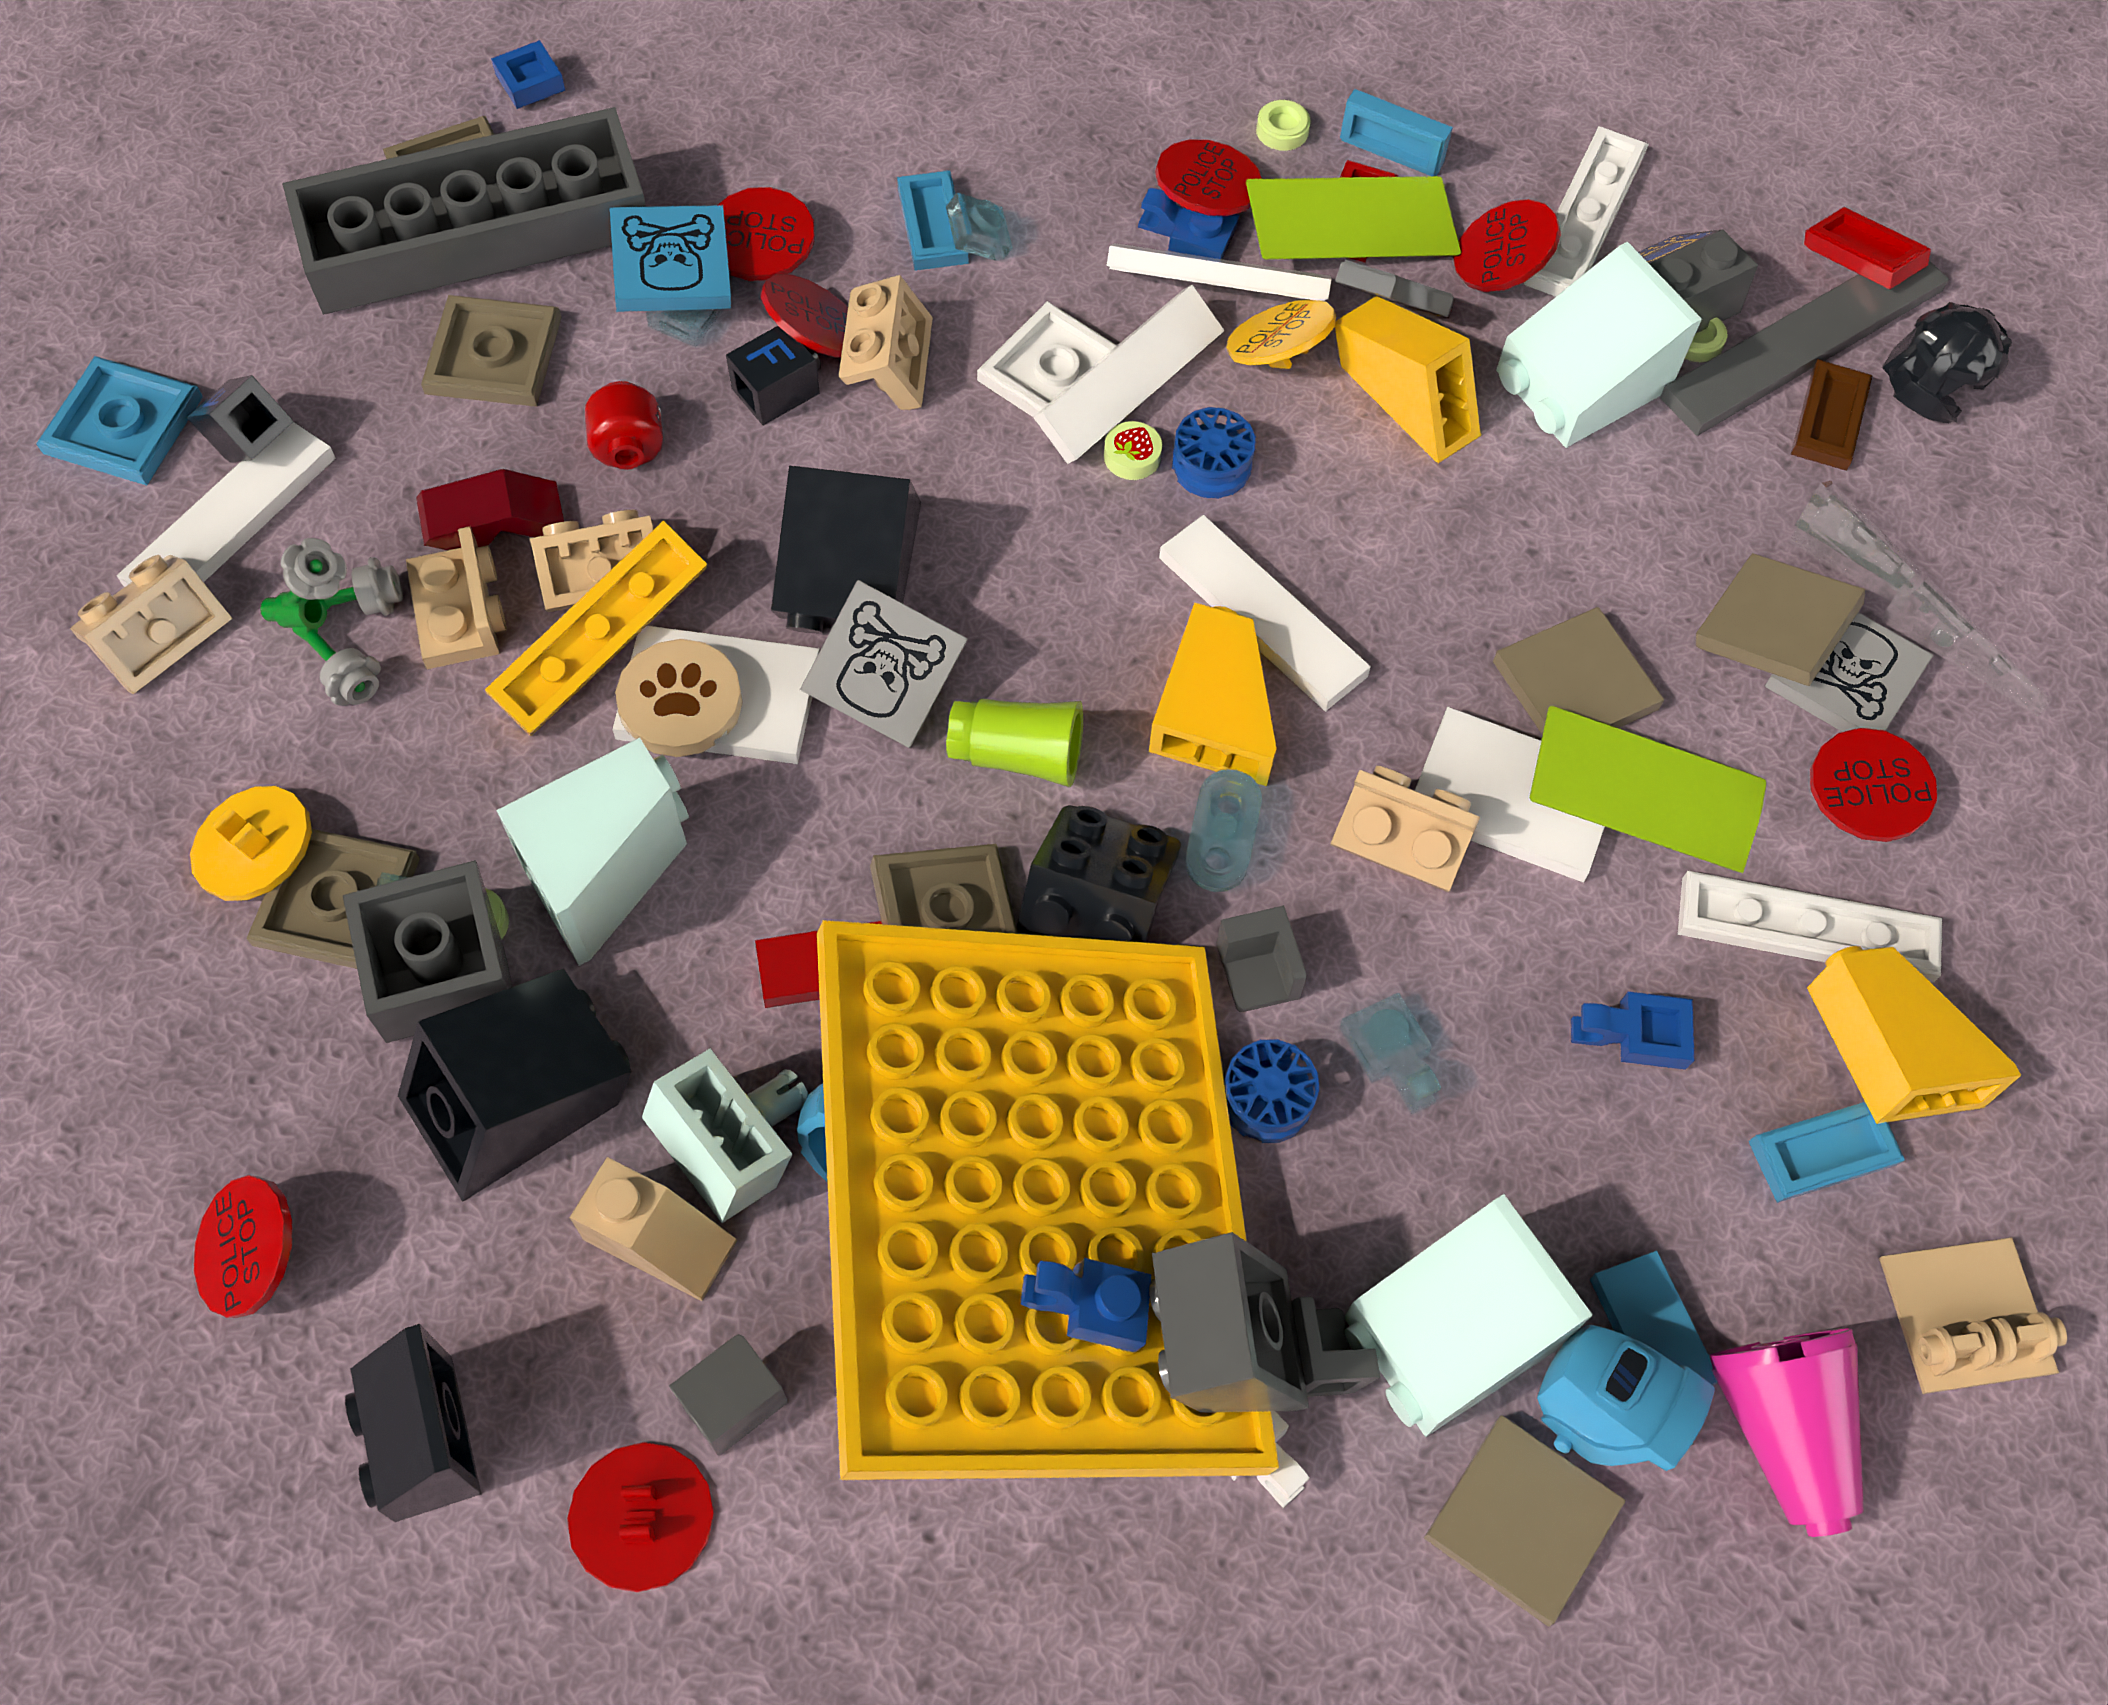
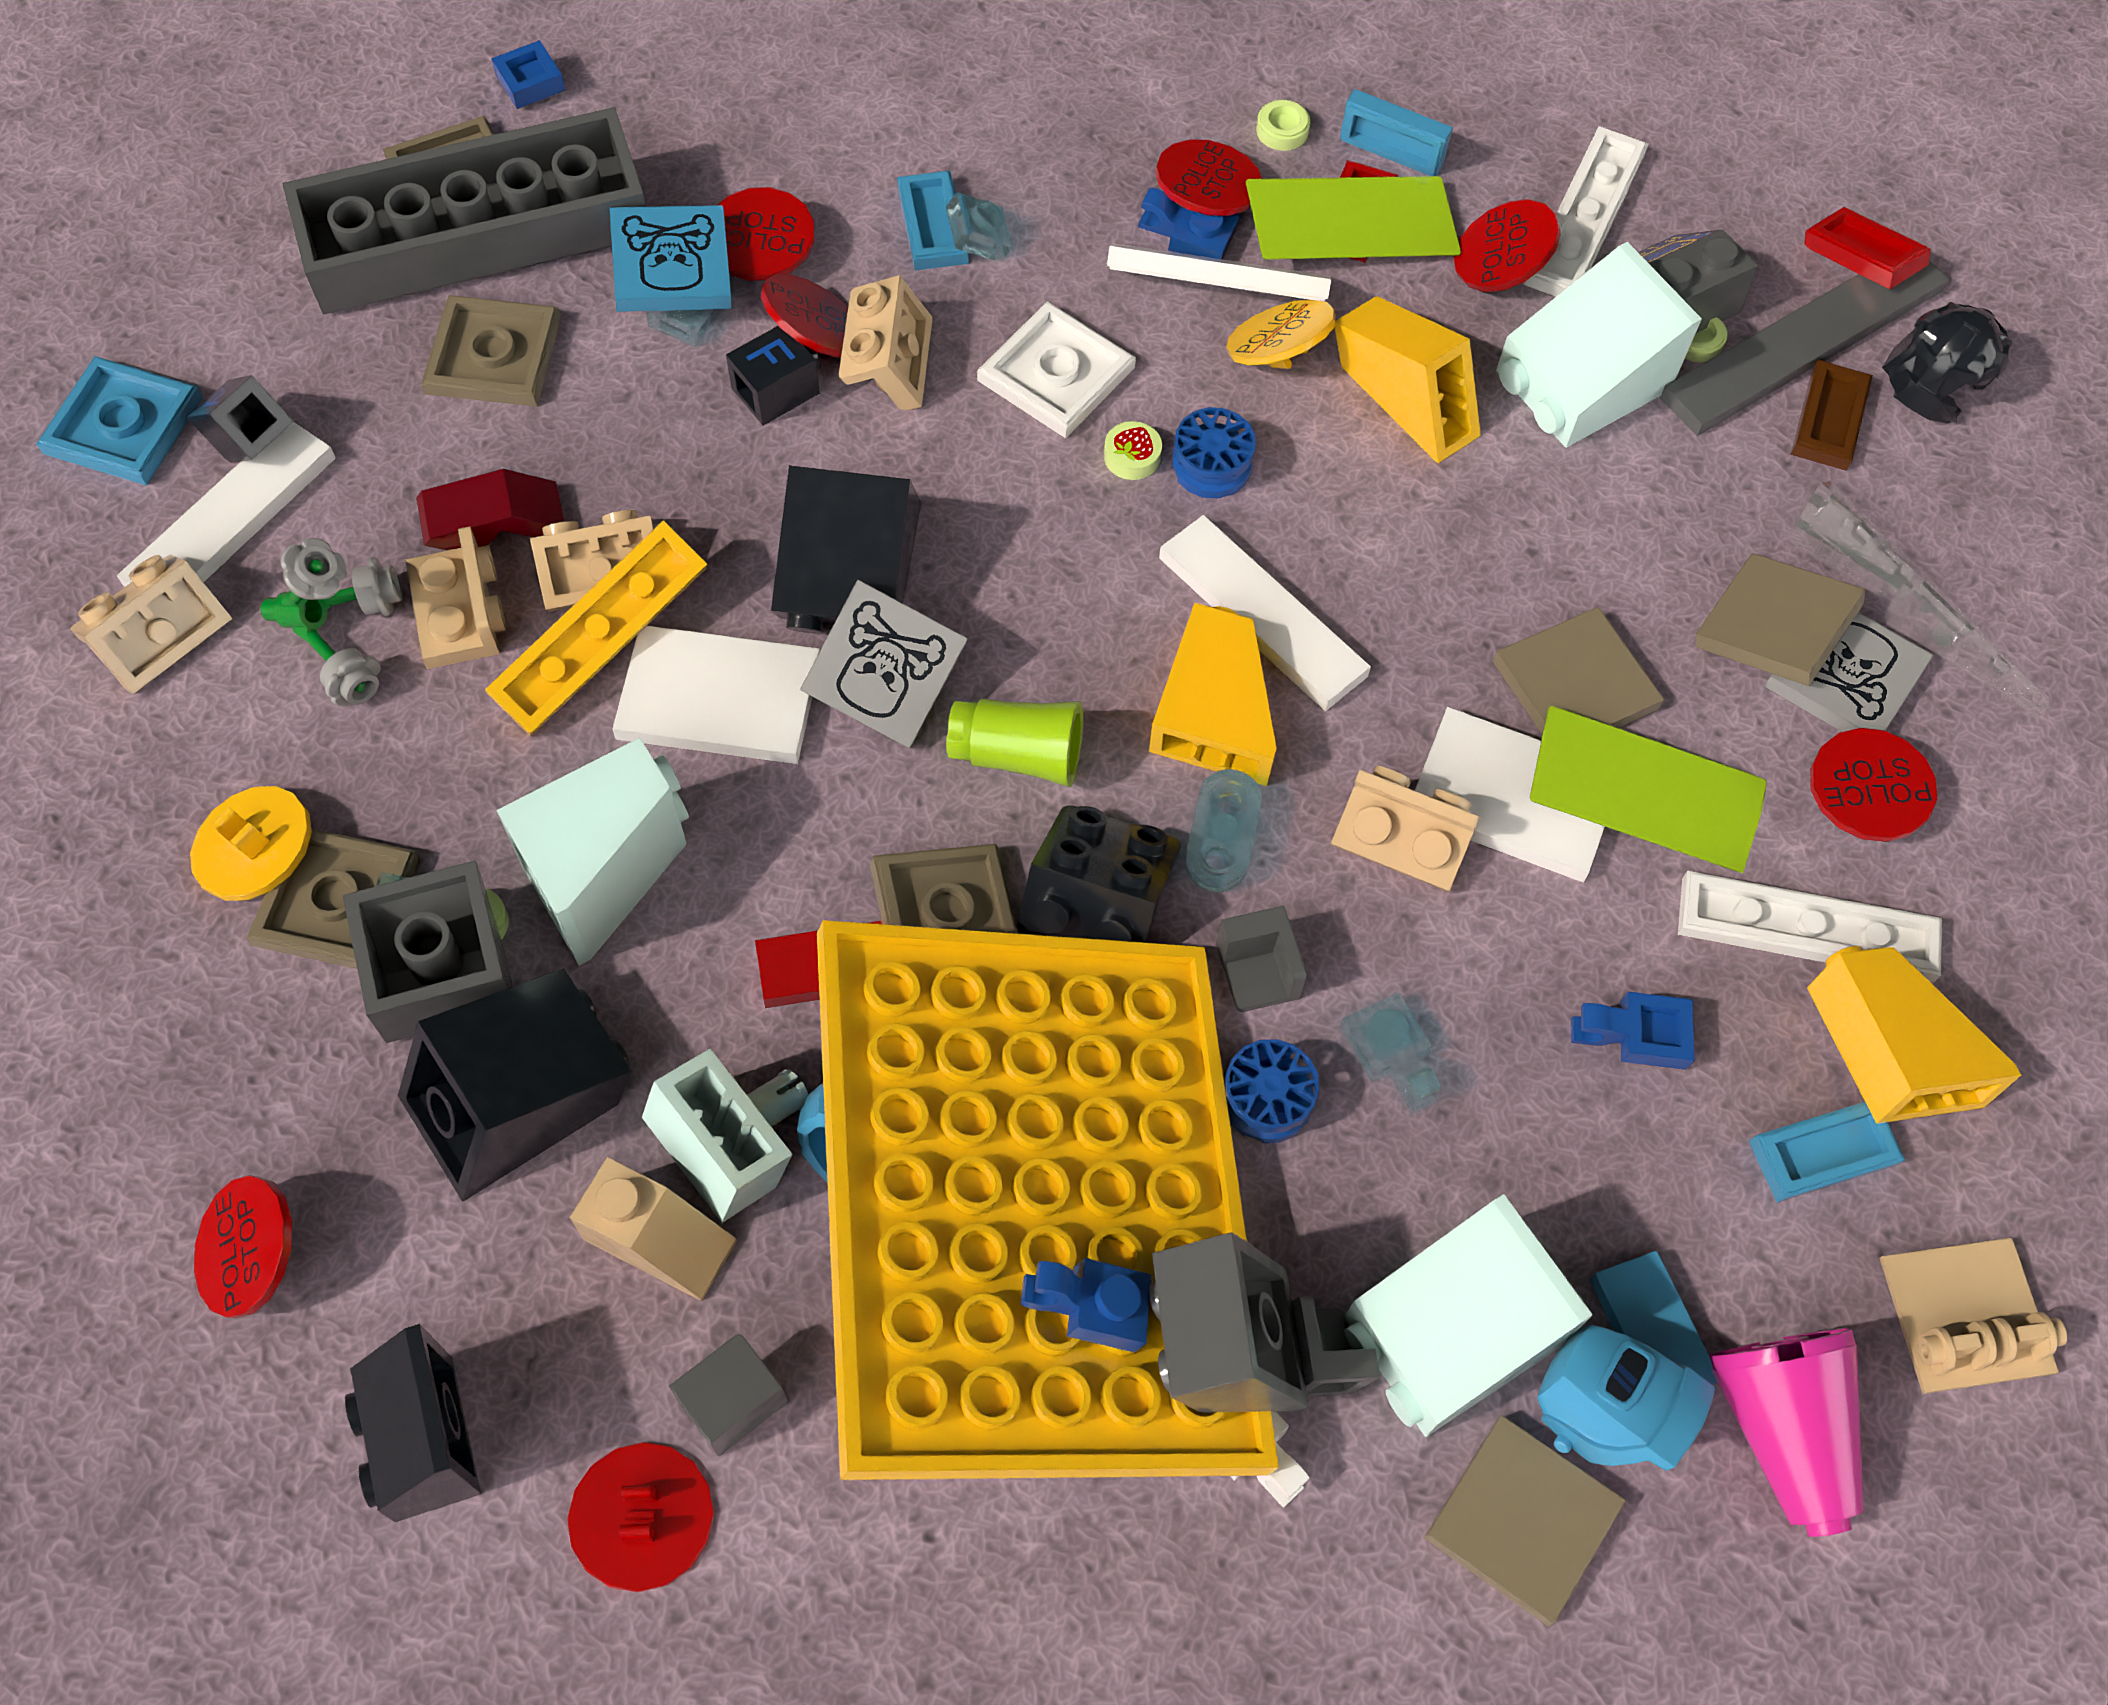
(623, 422): red head -> none
(679, 697): tan tile -> none
(1128, 374): white tile -> none
(1395, 288): dark grey tile -> none

